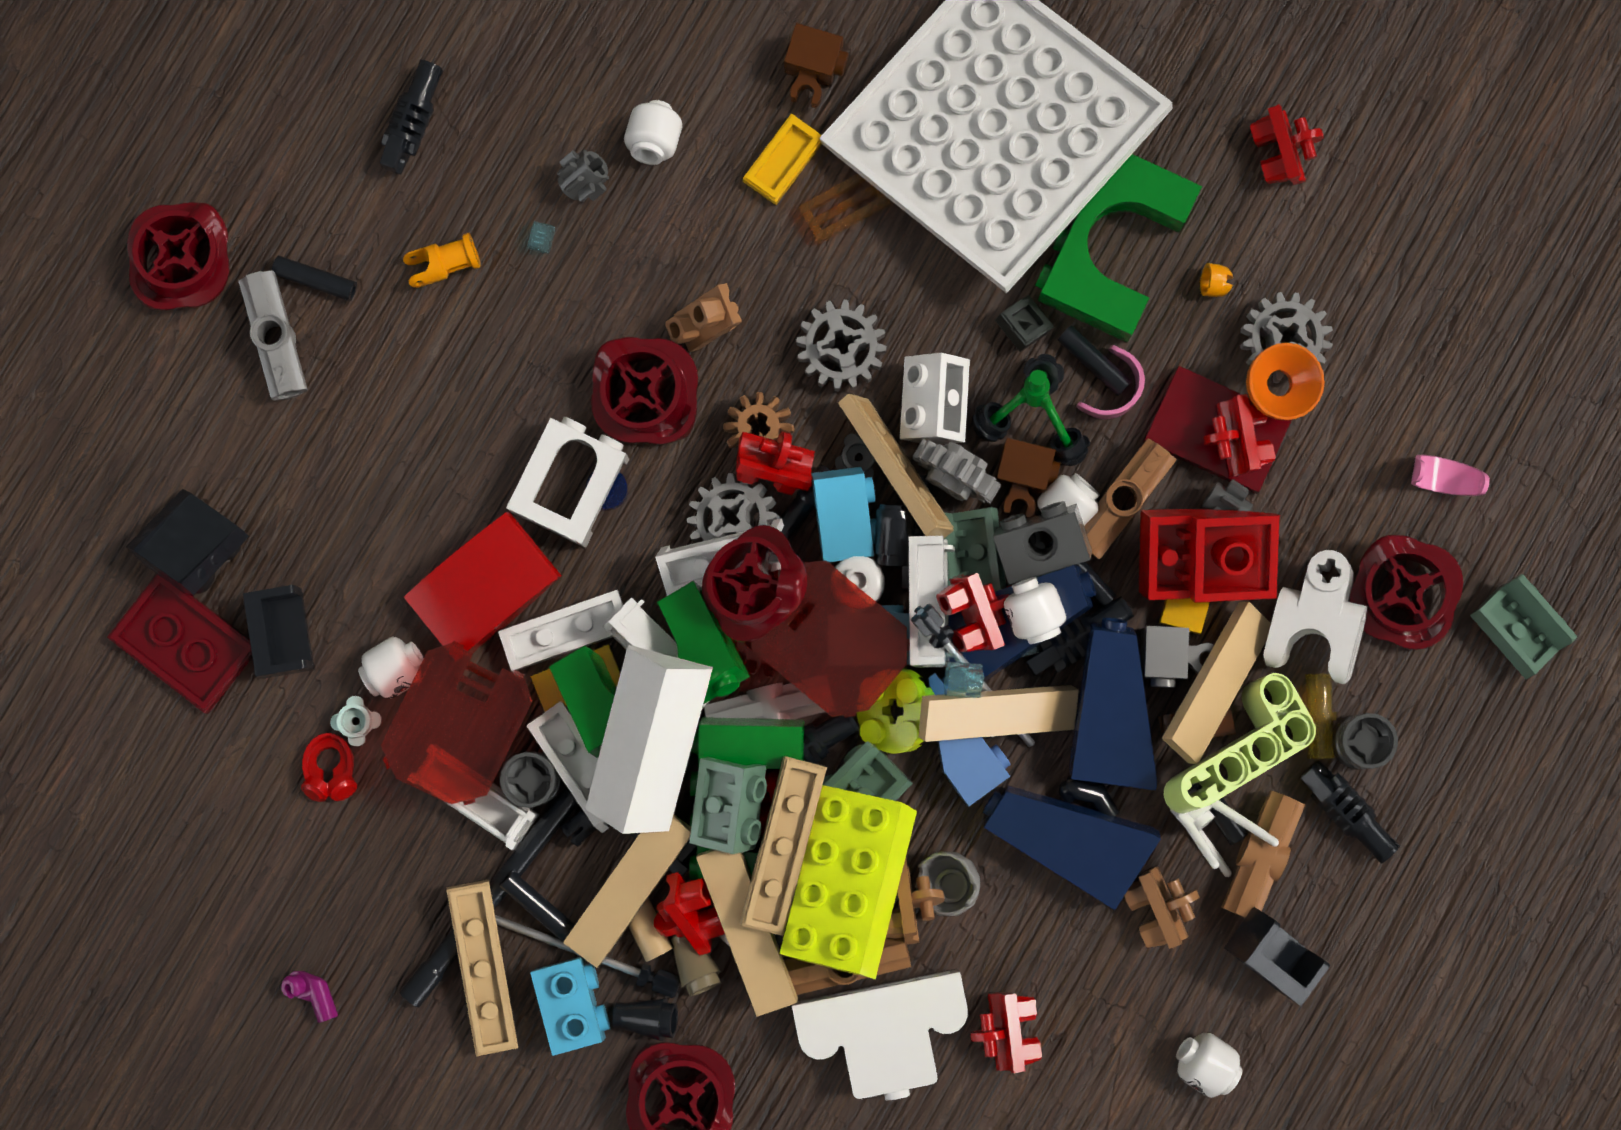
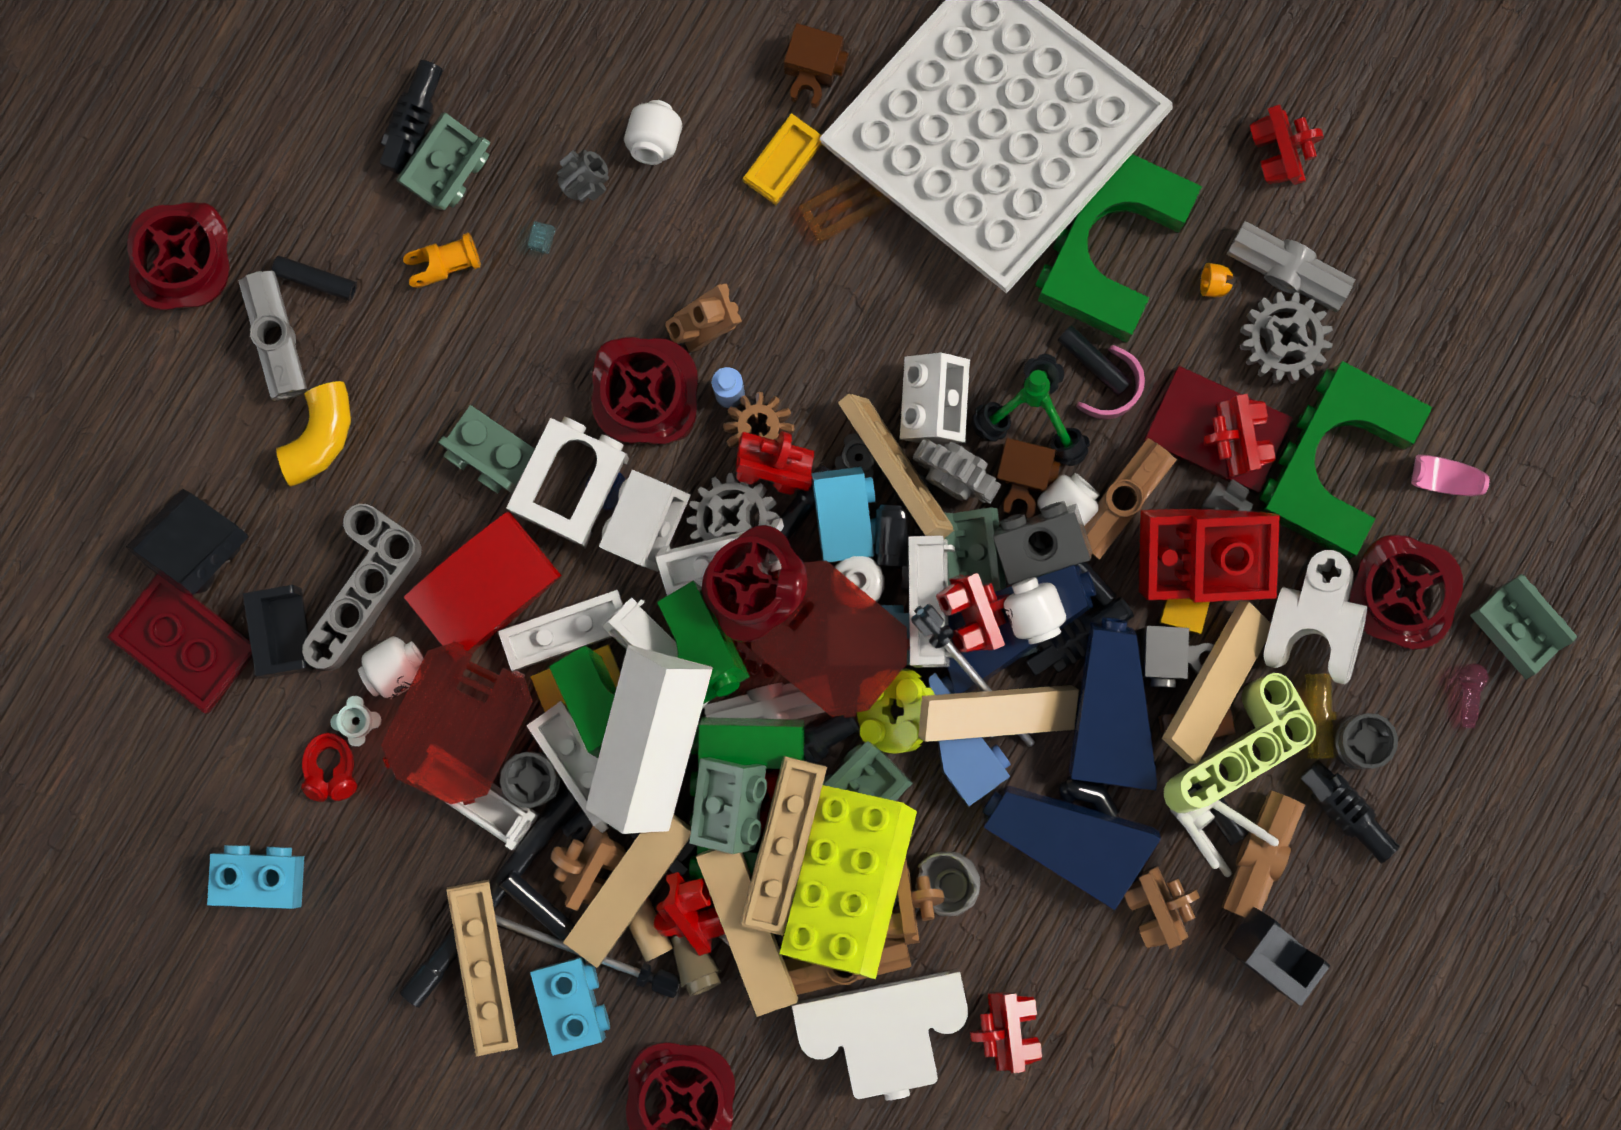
(255, 879): none -> medium azure brick
(312, 989): magenta arm -> none
(323, 437): none -> yellow cylinder
(355, 591): none -> light grey beam
(444, 163): none -> sand green bracket
(488, 449): none -> sand green bracket
(582, 863): none -> medium nougat hips
(643, 519): none -> white brick
(648, 1018): black cone -> none
(728, 387): none -> light blue cylinder
(859, 341): light grey gear -> none
(963, 680): clear light blue hose -> none
(1024, 323): pearl dark grey tile -> none
(1209, 1065): white head -> none
(1291, 266): none -> light grey piece
(1297, 494): none -> green arch
(1304, 377): orange piece -> none
(1473, 680): none -> clear pink piece

